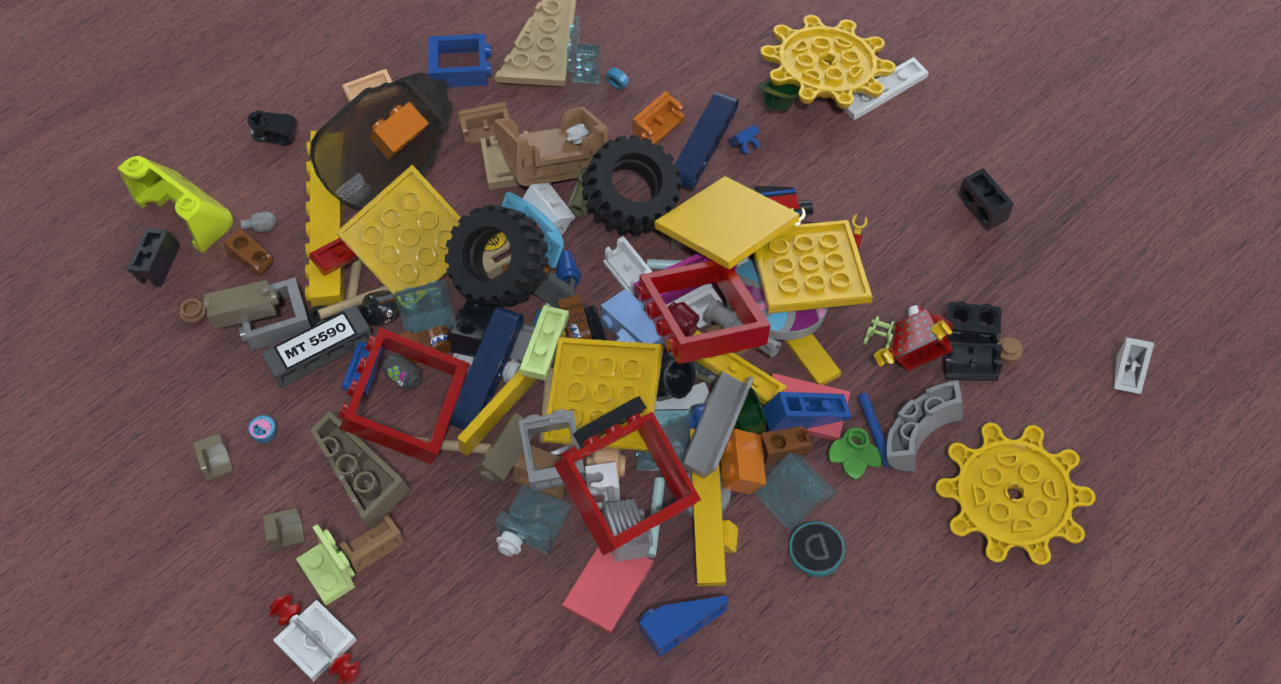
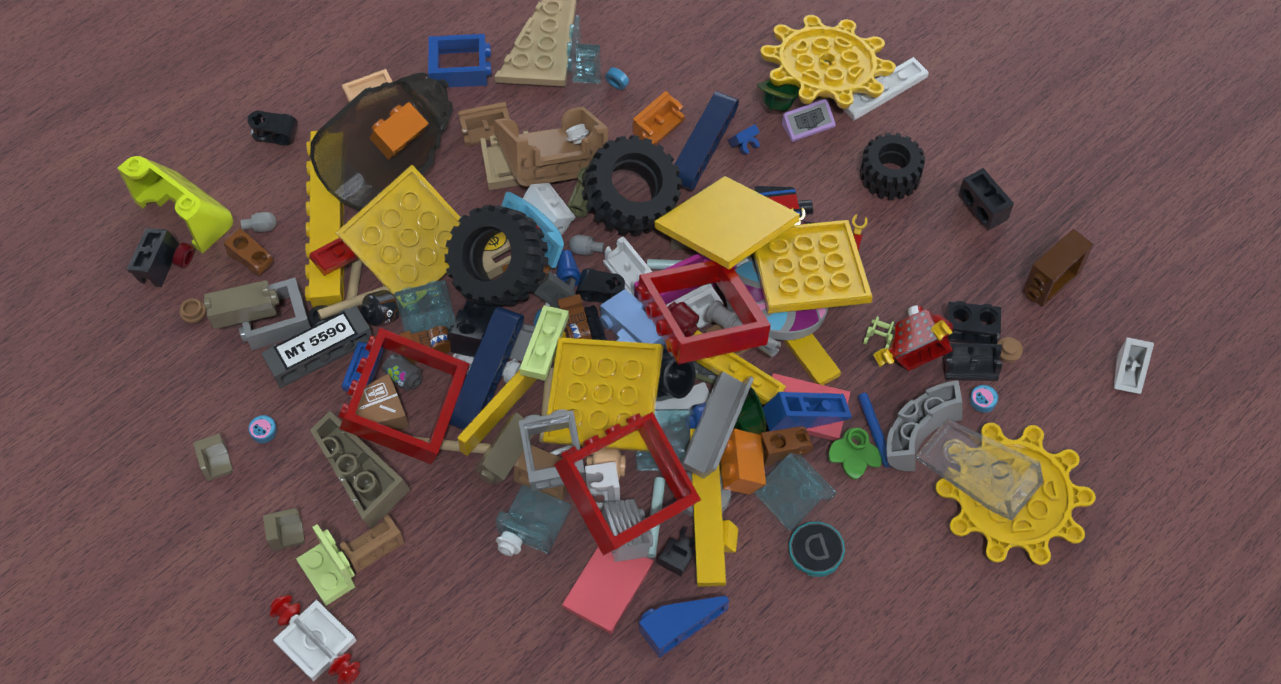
(183, 255): none -> dark red tile
(382, 404): none -> medium nougat torso
(585, 245): none -> light grey cylinder
(599, 285): none -> black piece
(610, 419): black beam -> none
(677, 554): none -> black plate
(808, 120): none -> slope
(897, 151): none -> black tyre
(982, 468): none -> clear slope
(983, 398): none -> tile
(1057, 267): none -> reddish brown window

